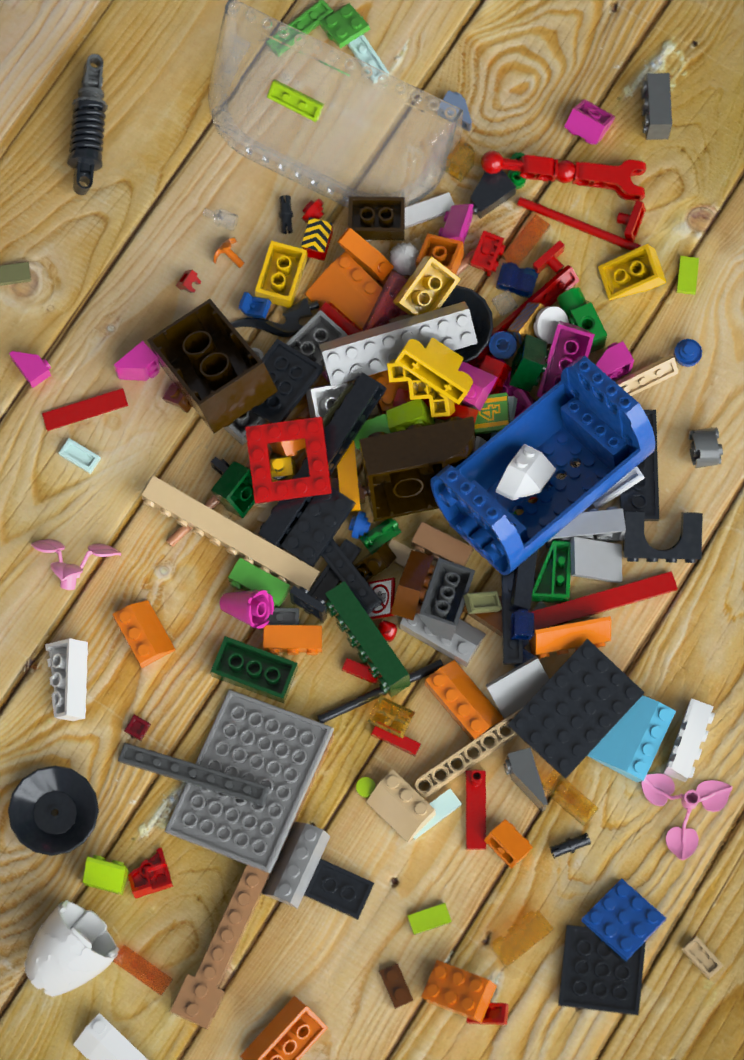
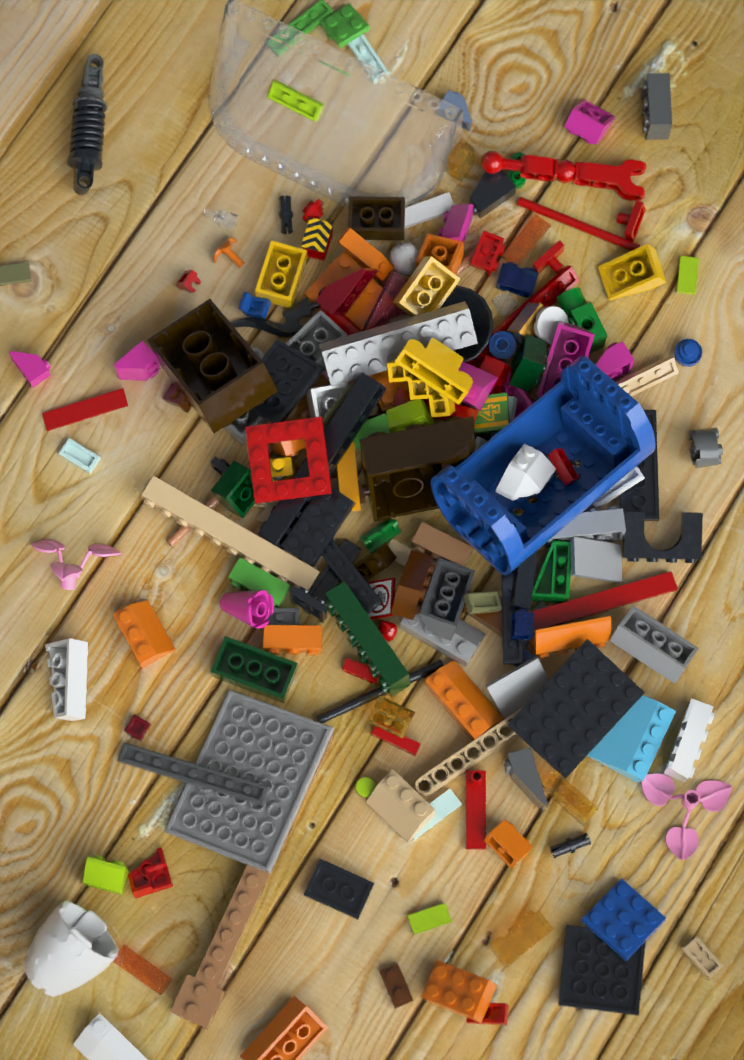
(47, 791): black dish -> none
(296, 864): light grey slope -> none
(342, 294): none -> dark red slope
(359, 525): blue plate -> none
(563, 466): none -> red piece
(654, 644): none -> light grey brick

